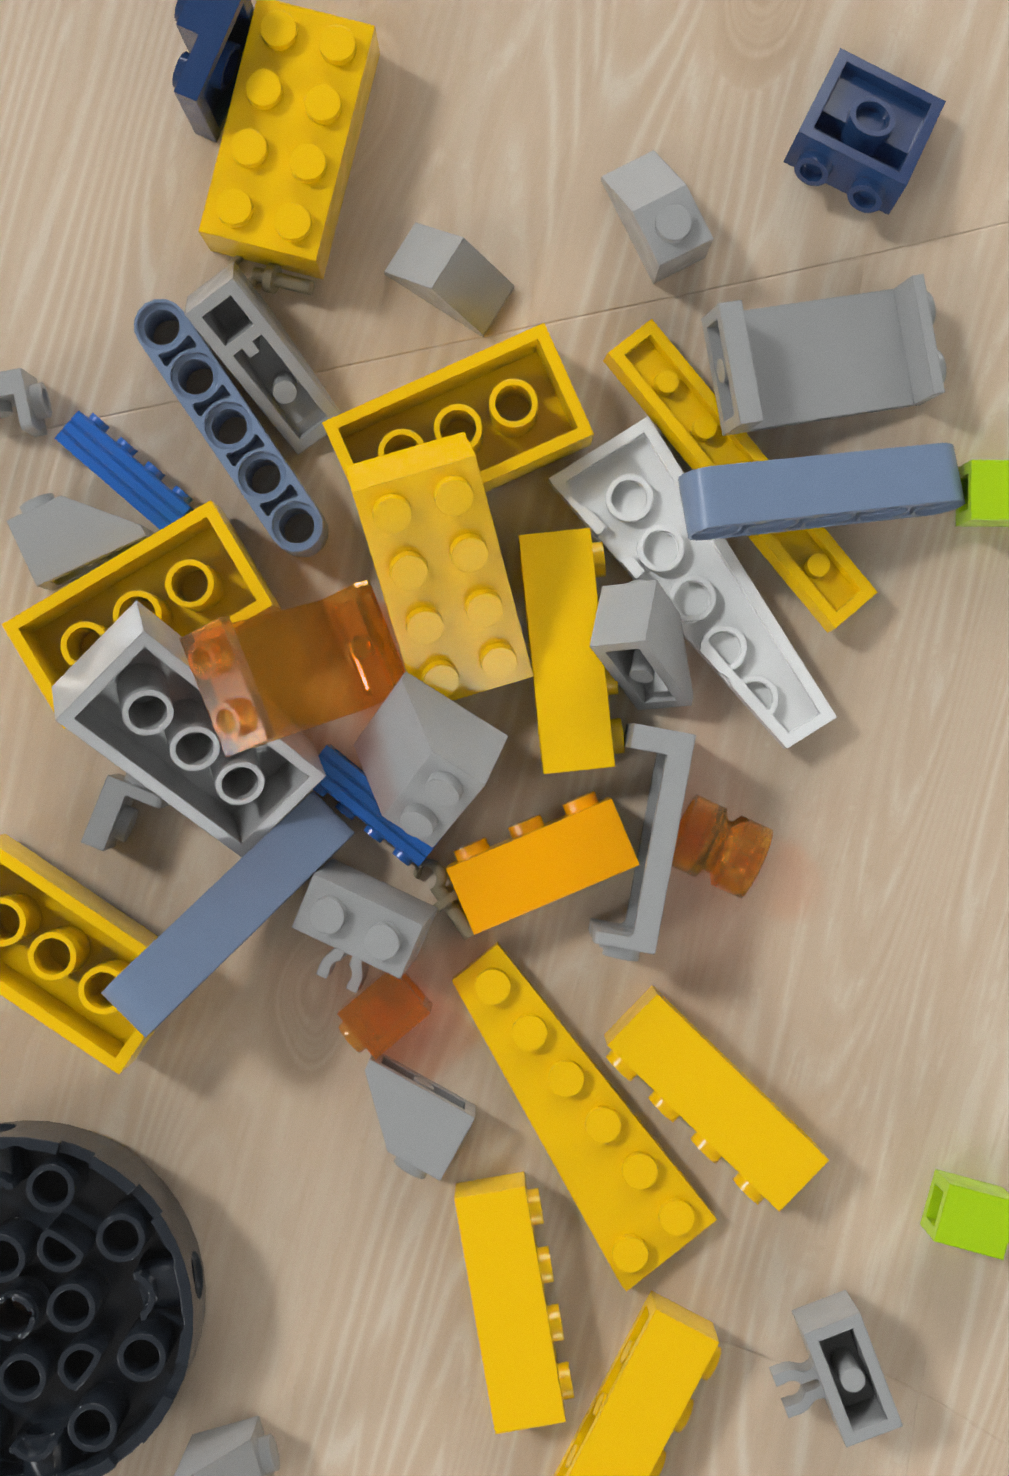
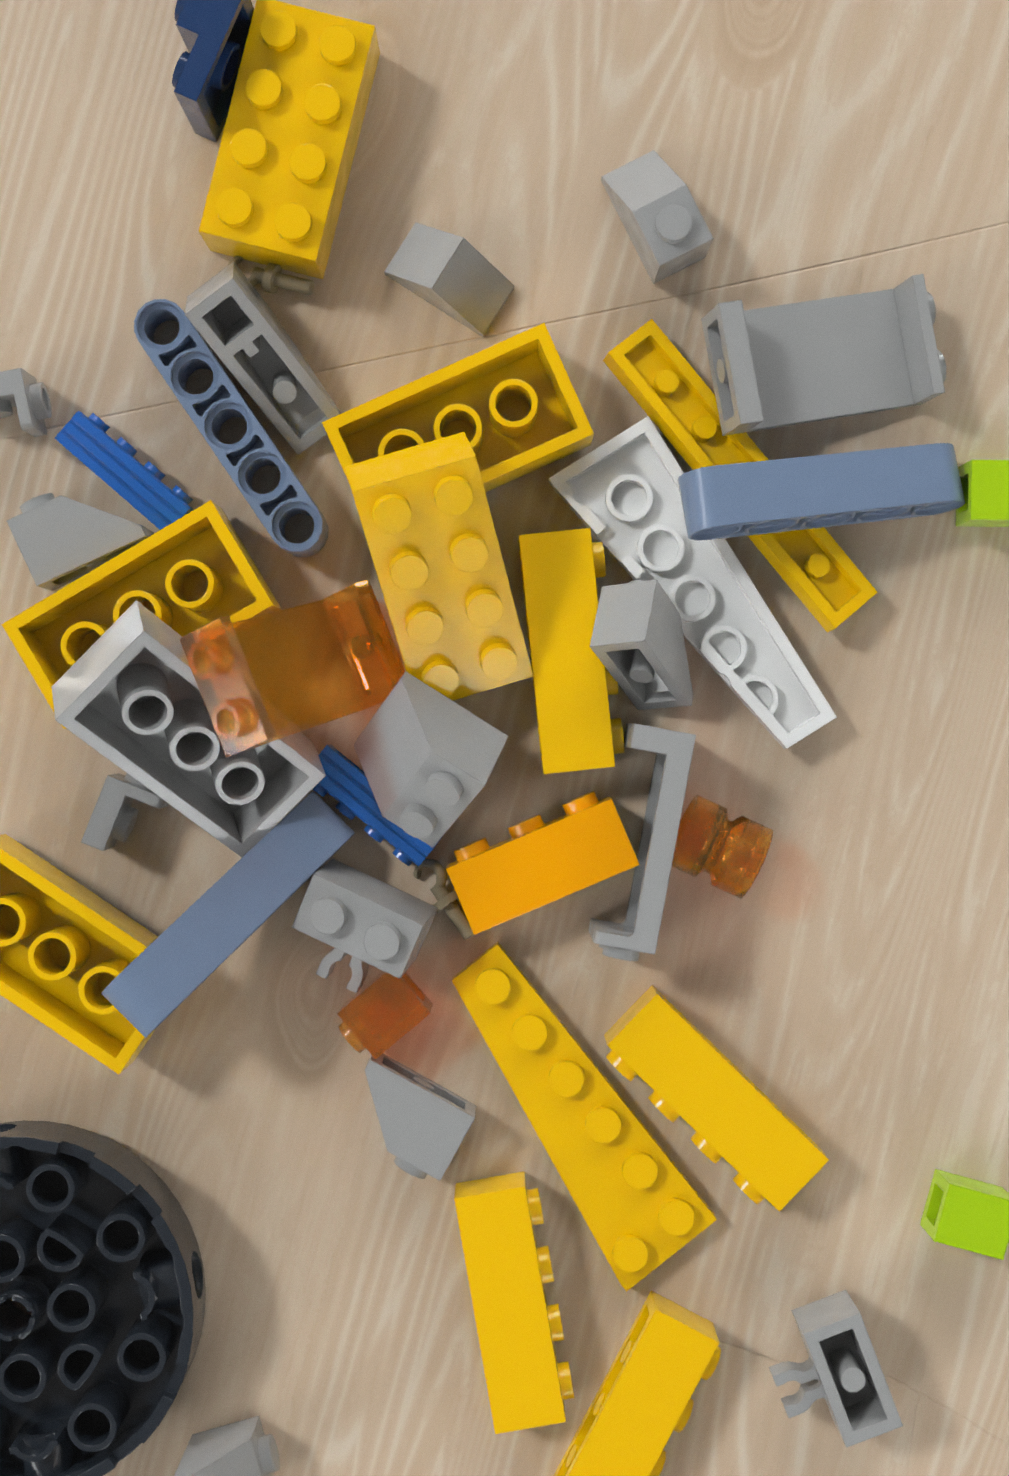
(864, 133): dark blue plate -> none

